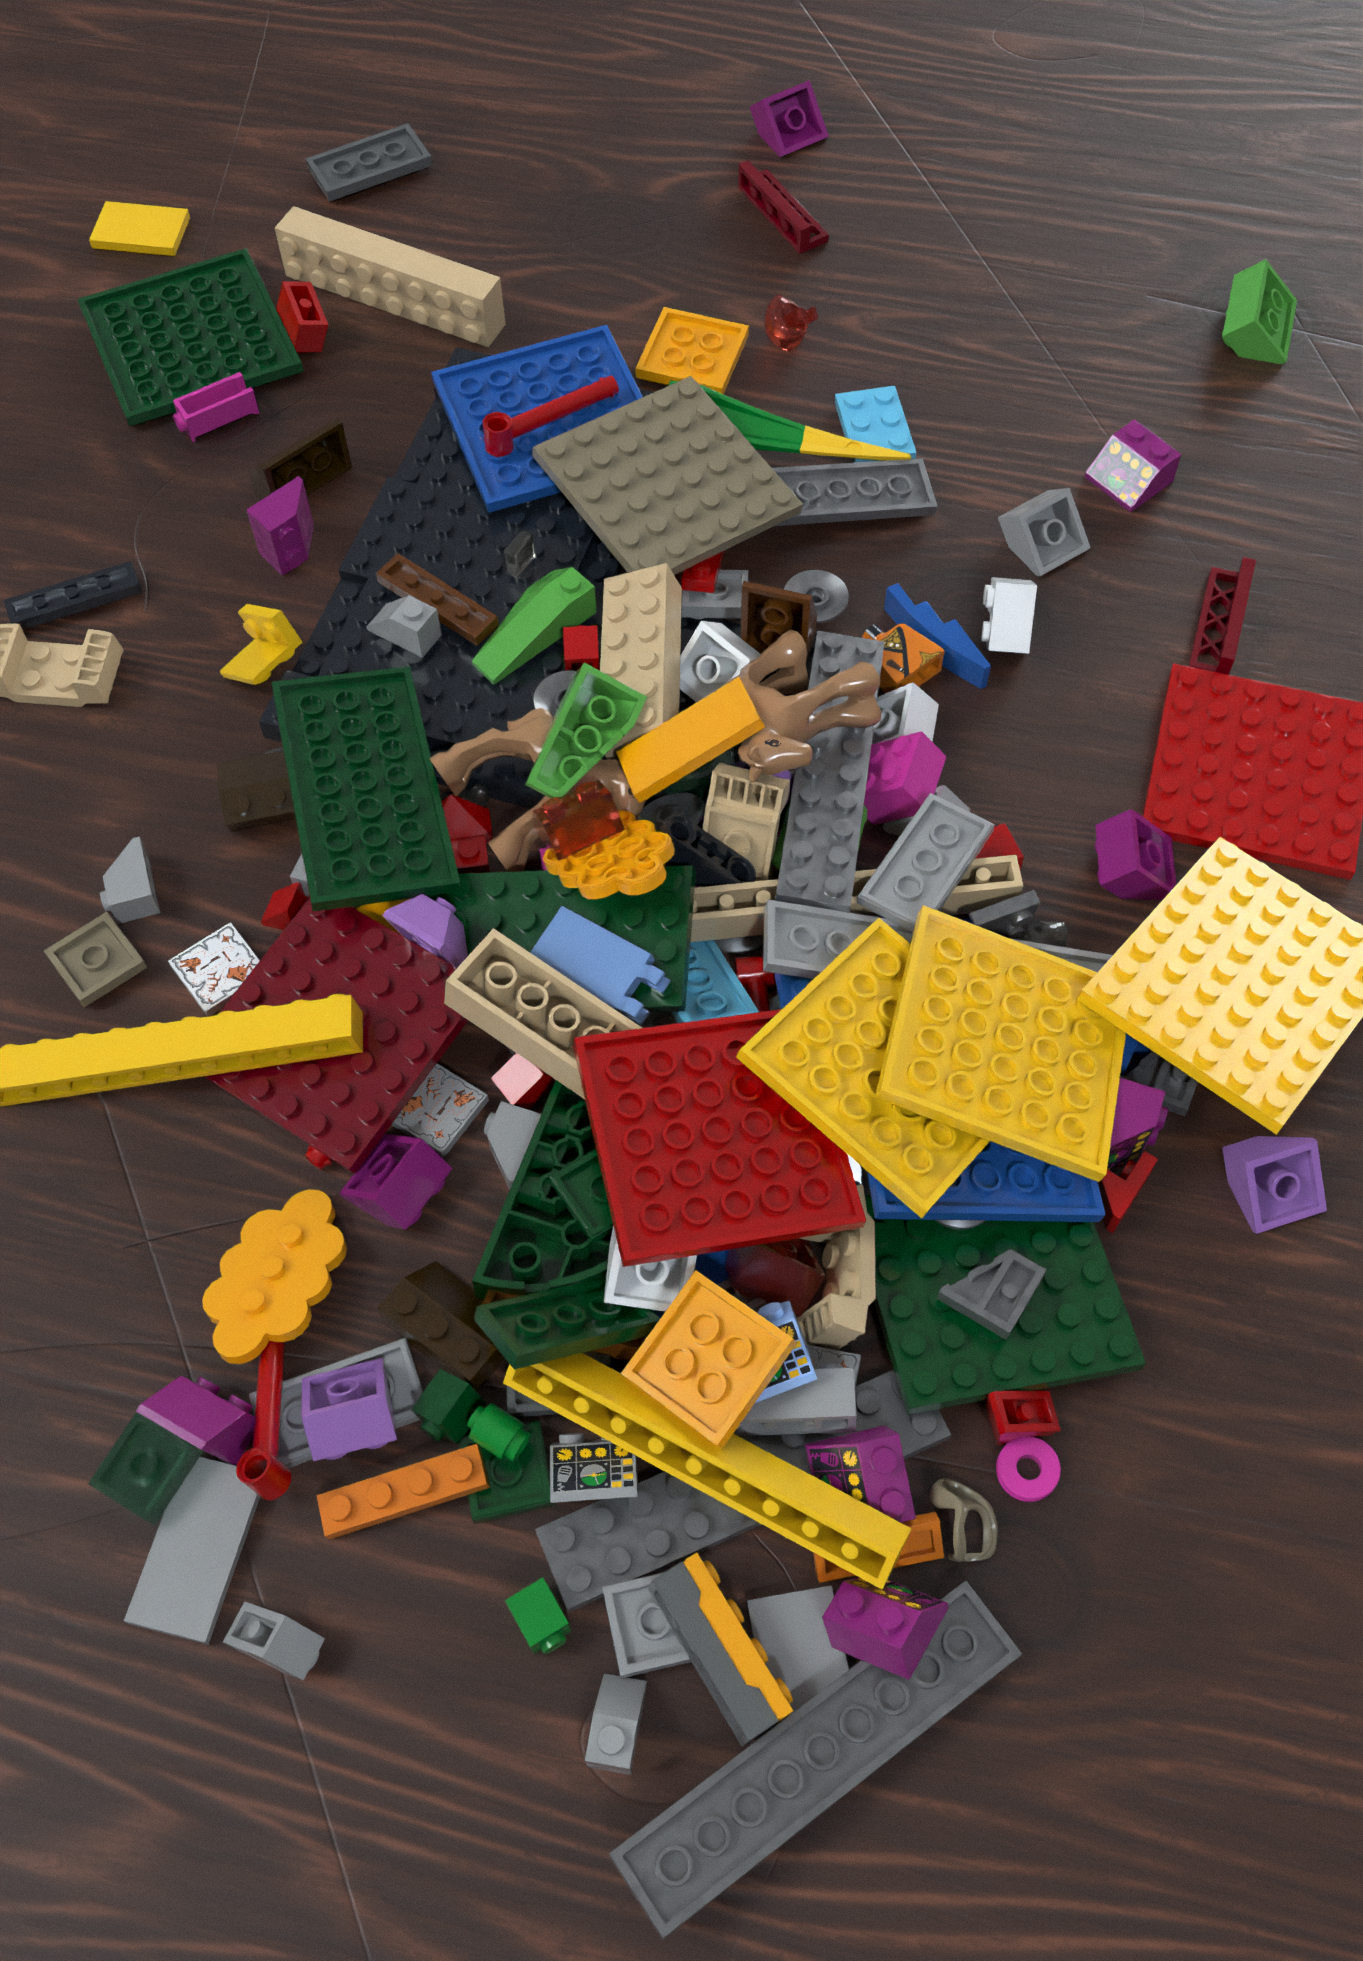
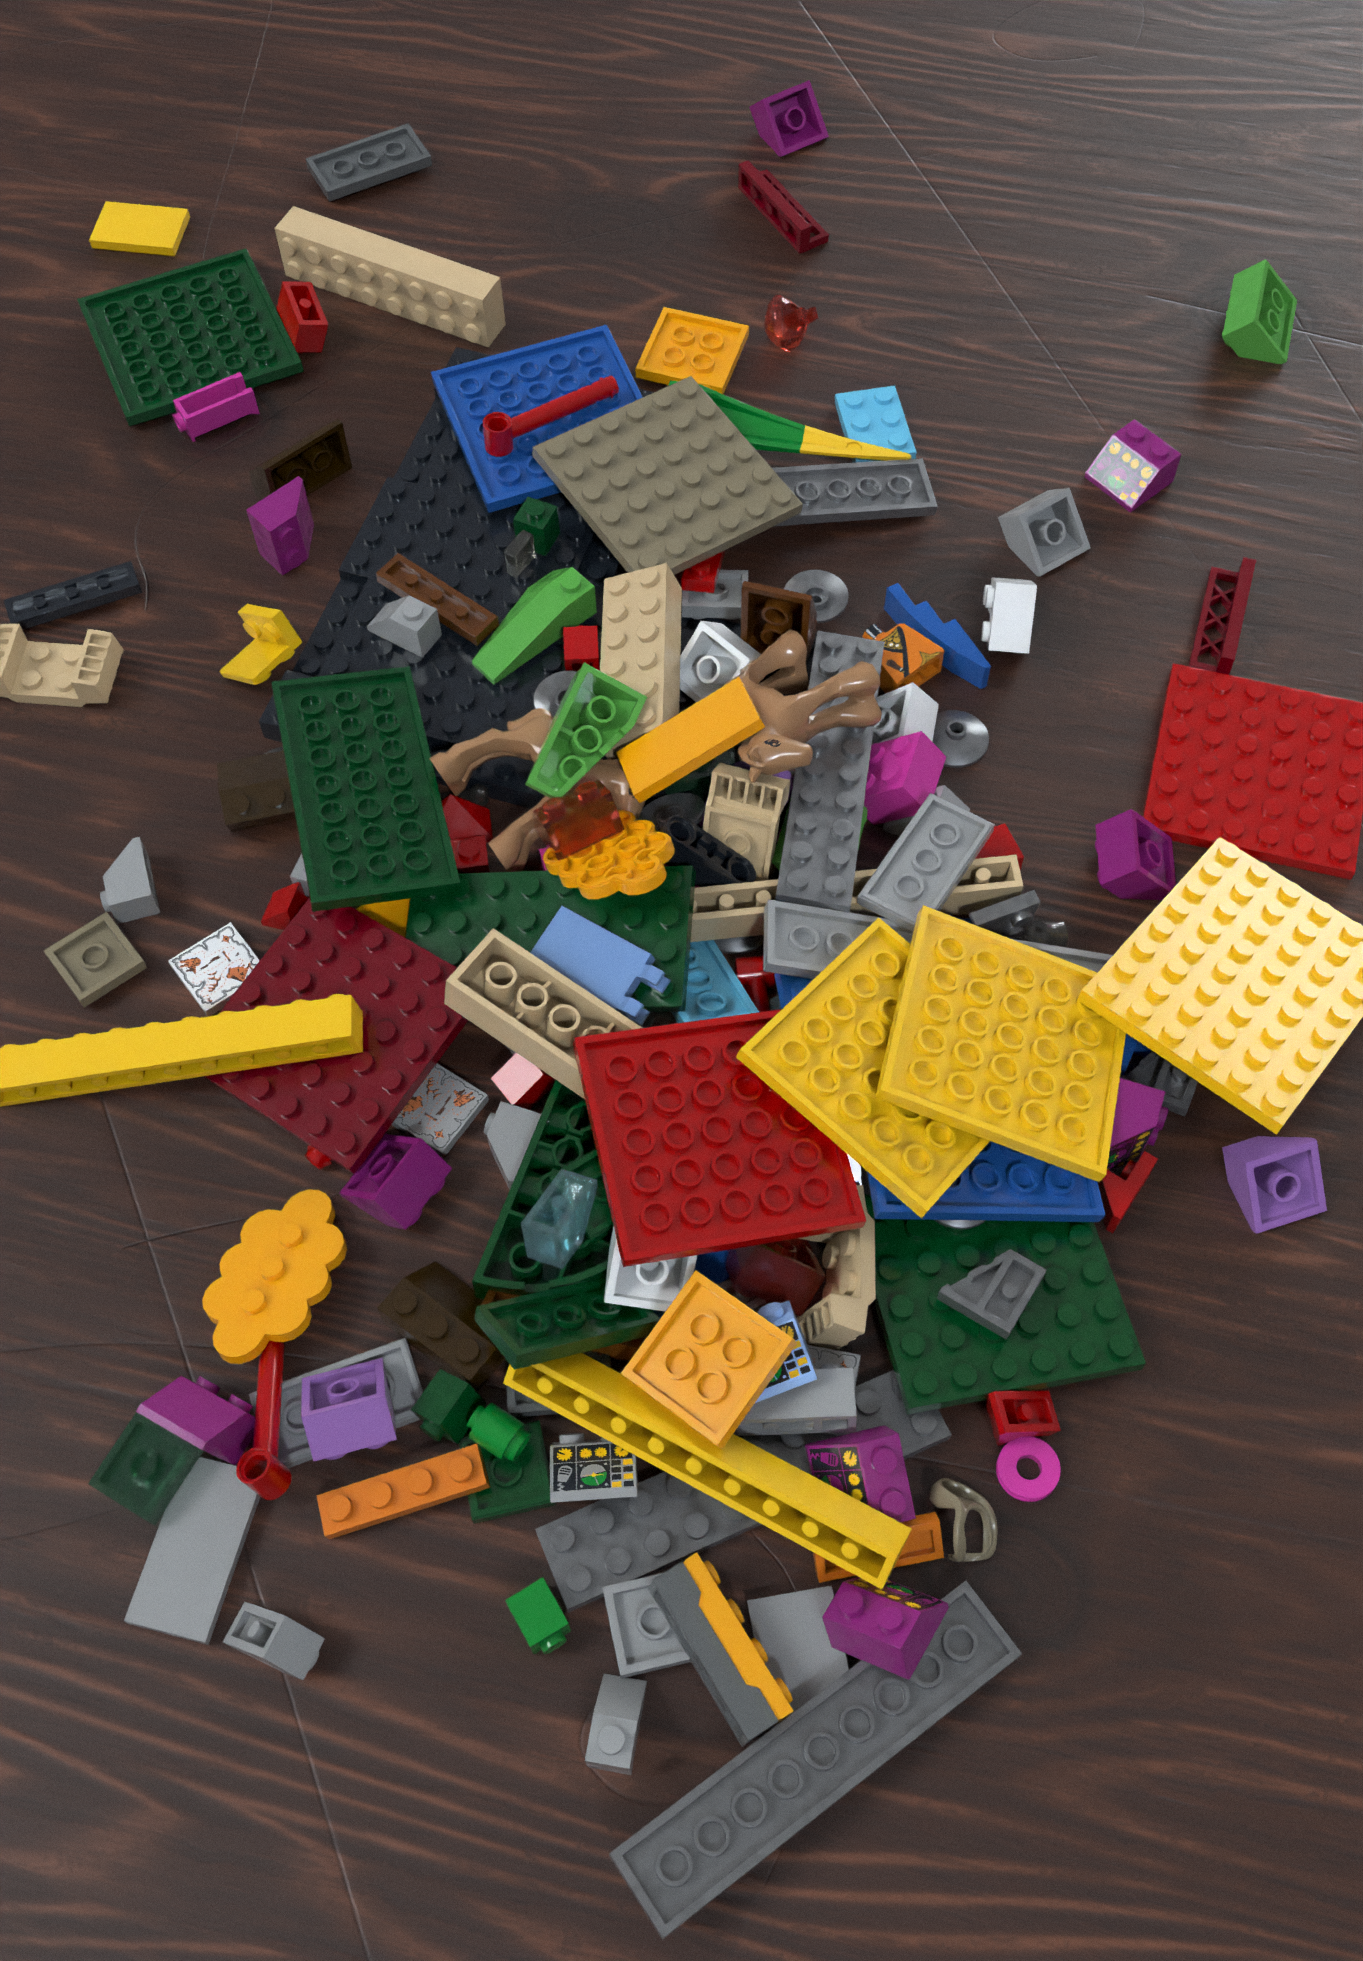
(431, 926): medium lavender slope -> none
(541, 521): none -> dark green brick
(559, 1219): none -> clear light blue slope
(962, 747): none -> flat silver dish

